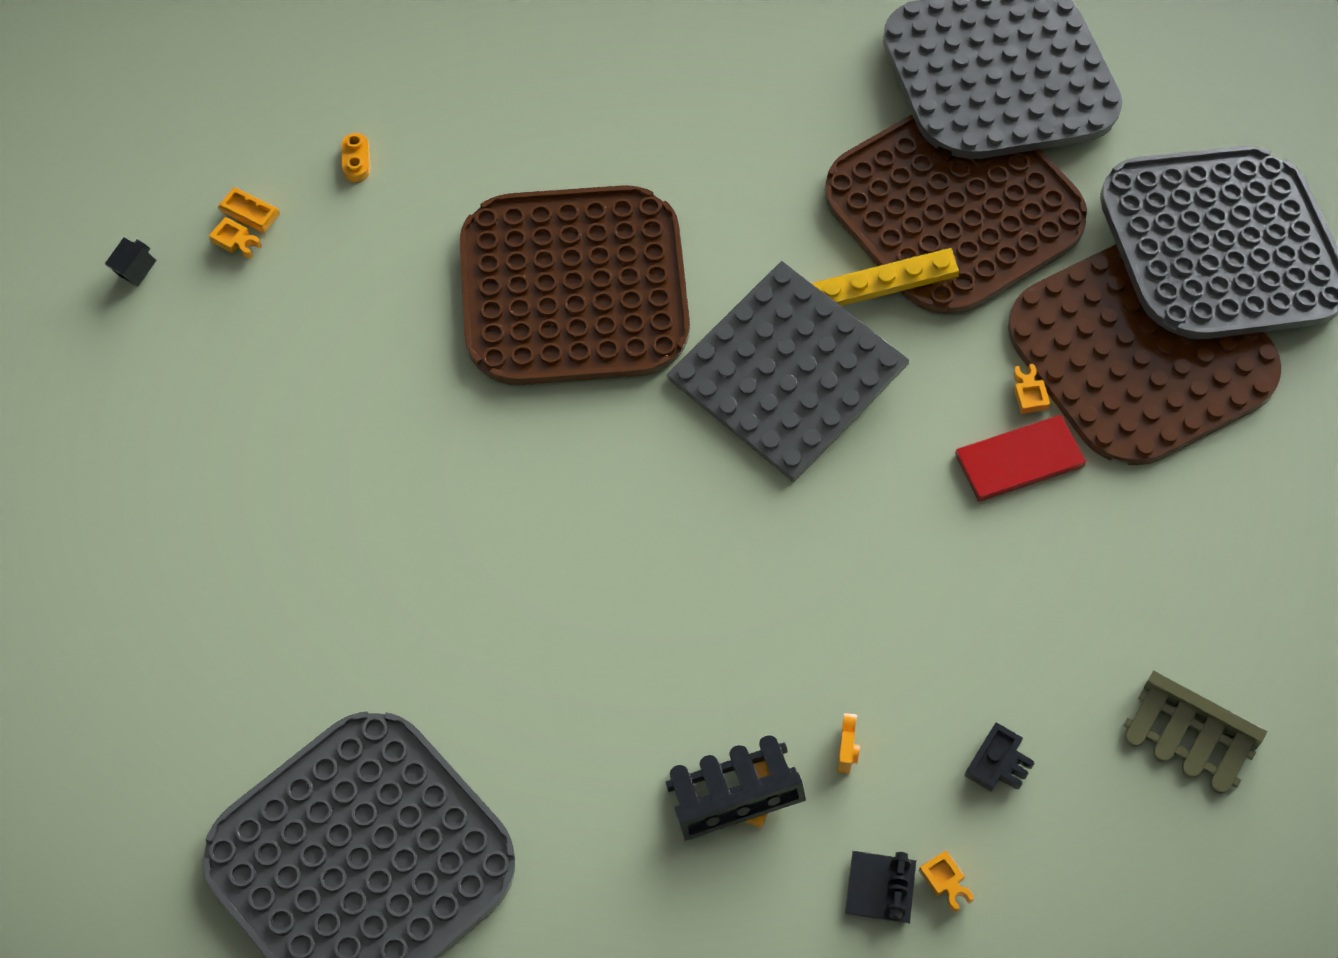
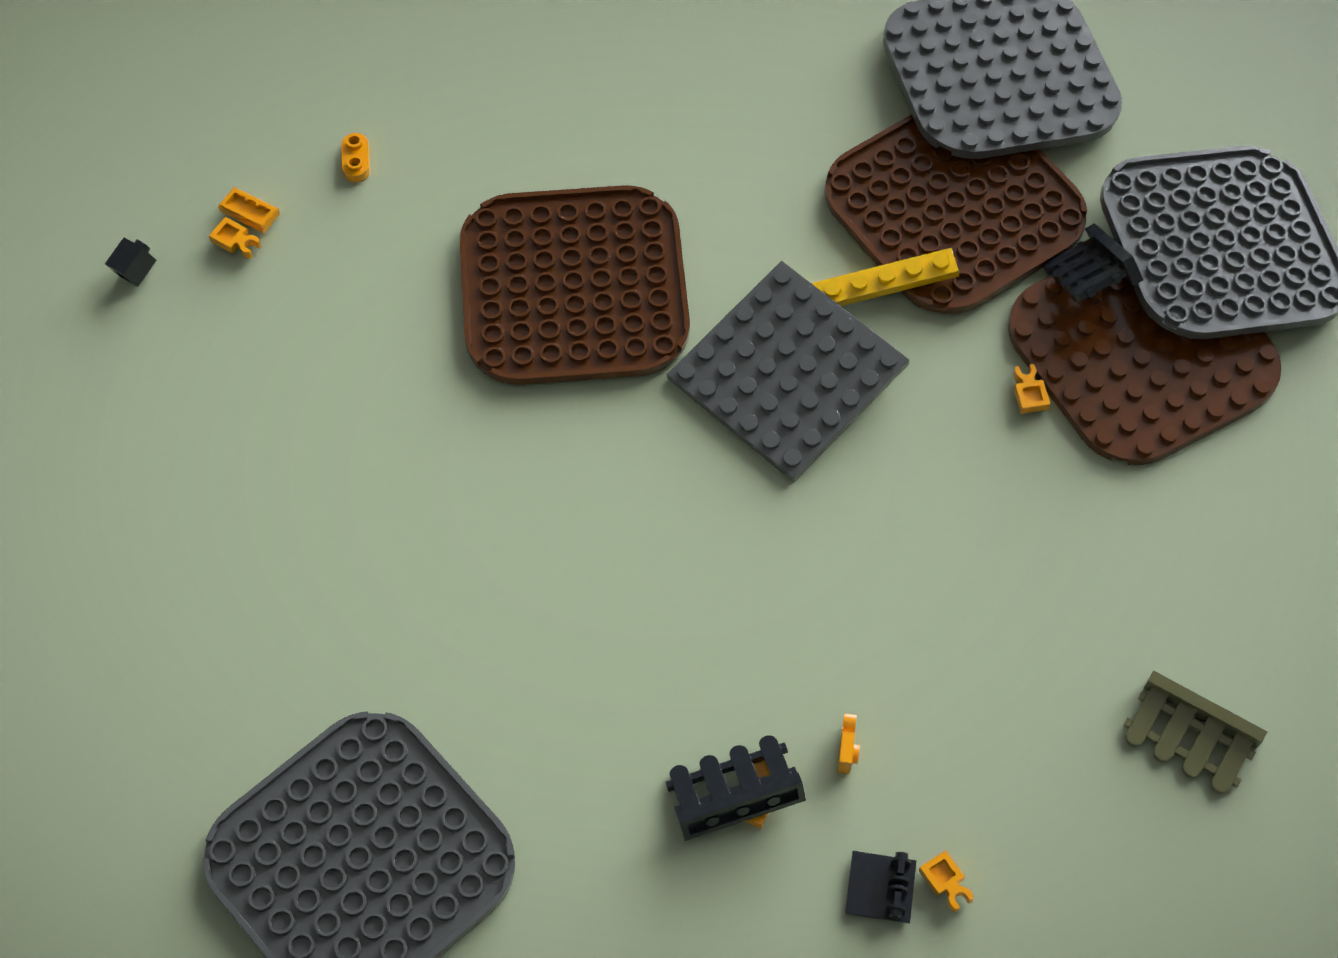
(999, 760): black hinge -> none
(1020, 458): red tile -> none
(1093, 265): none -> black fence

